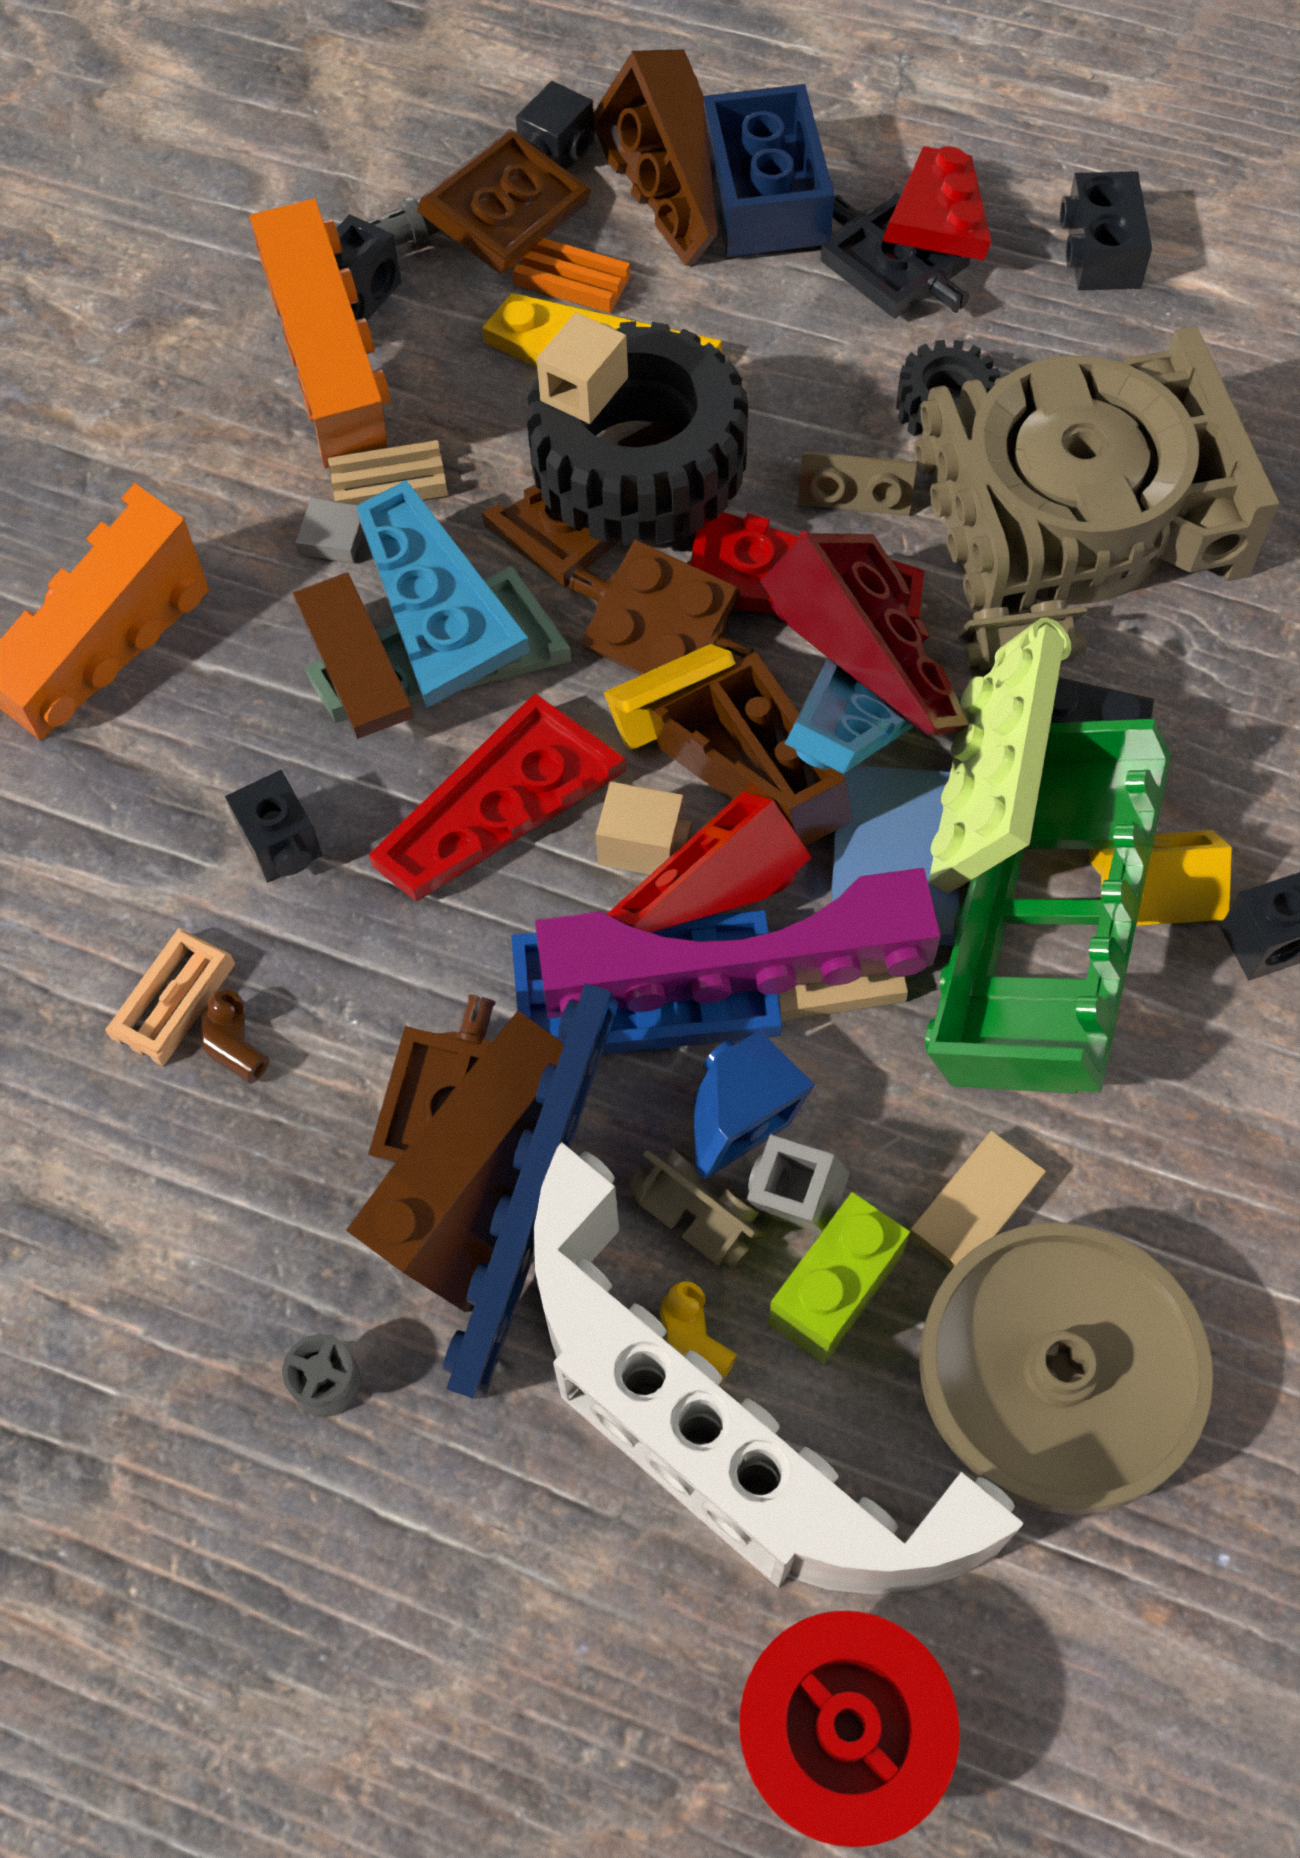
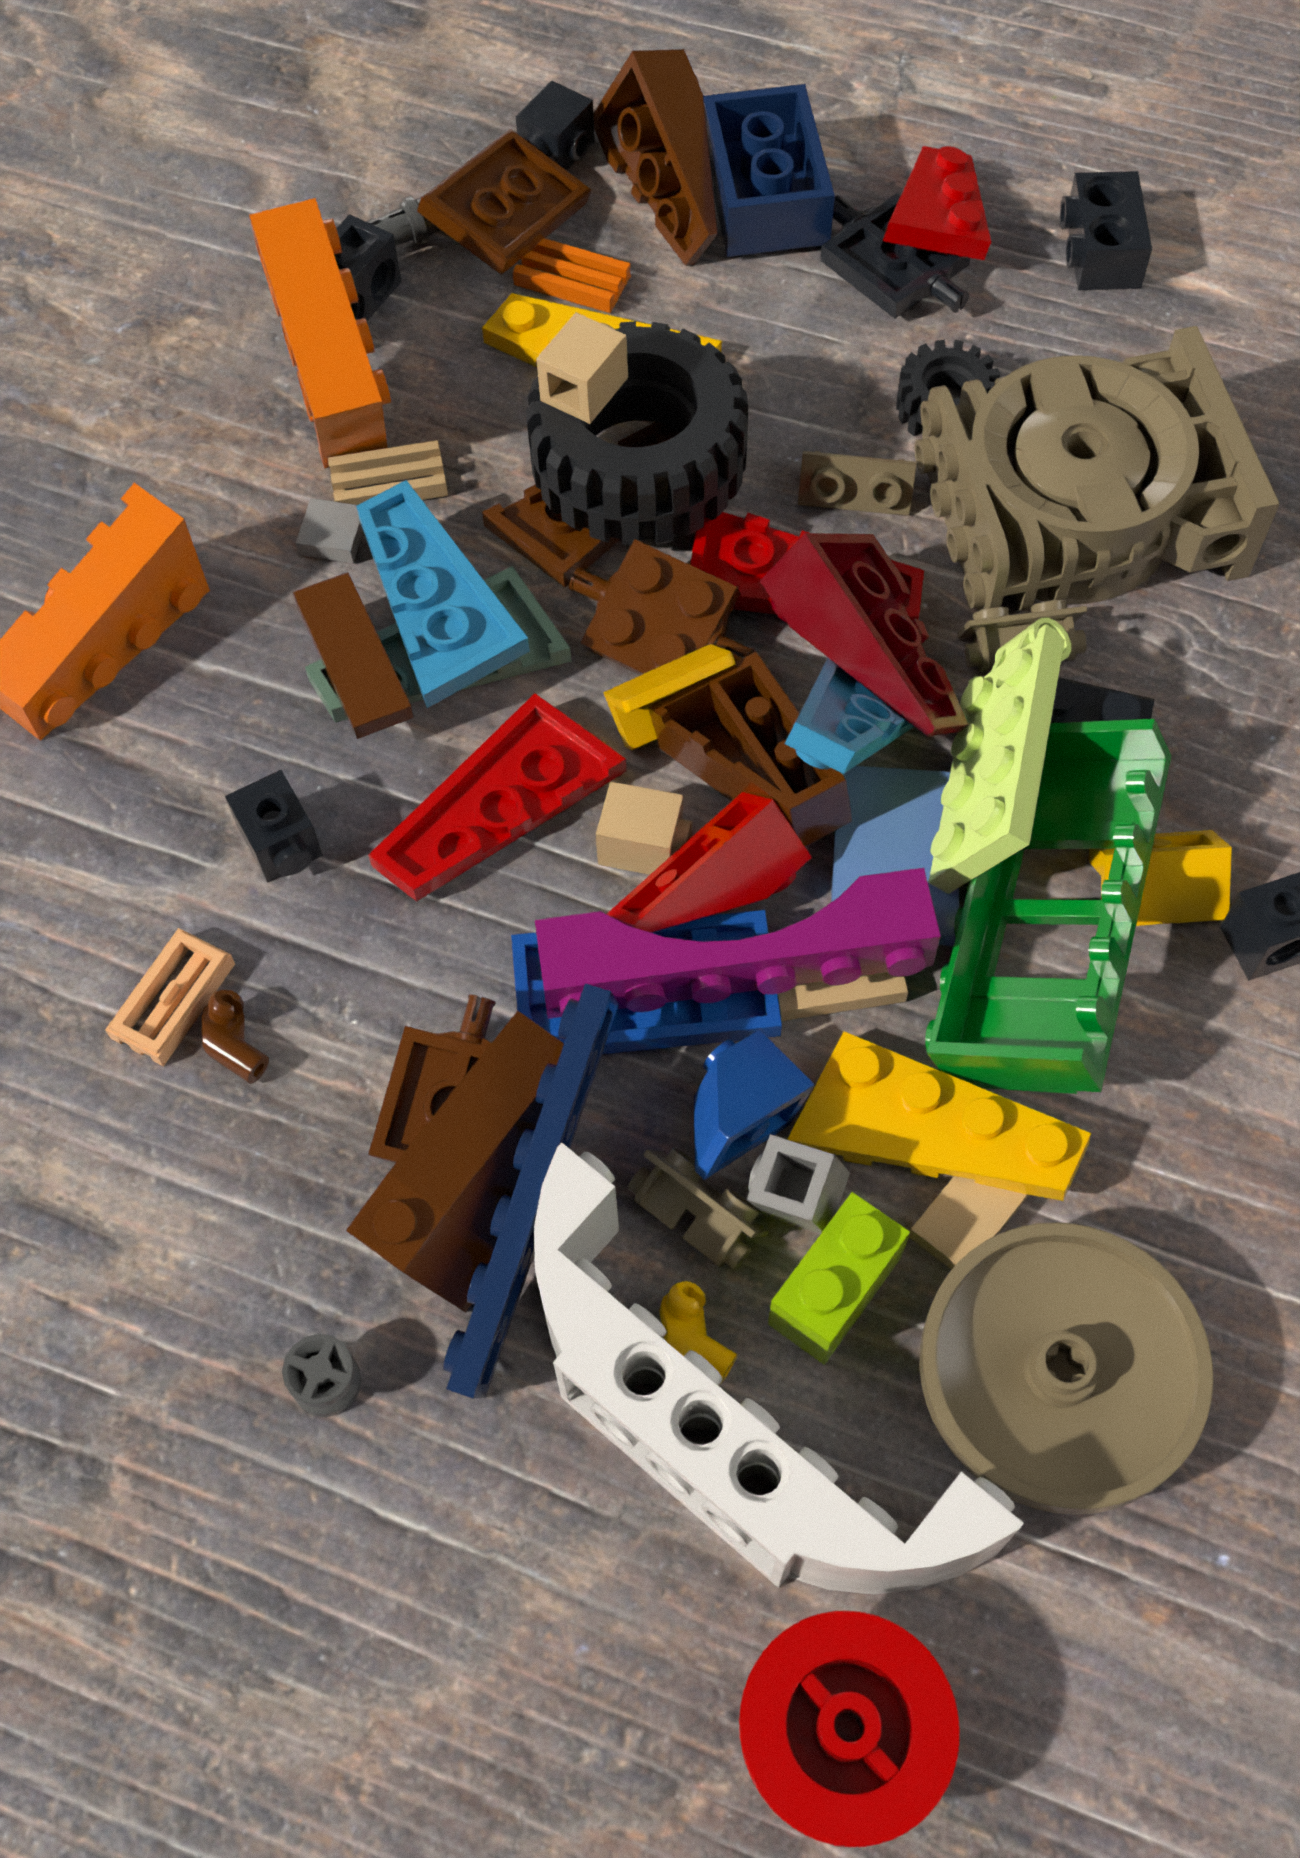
(916, 1117): none -> yellow wing

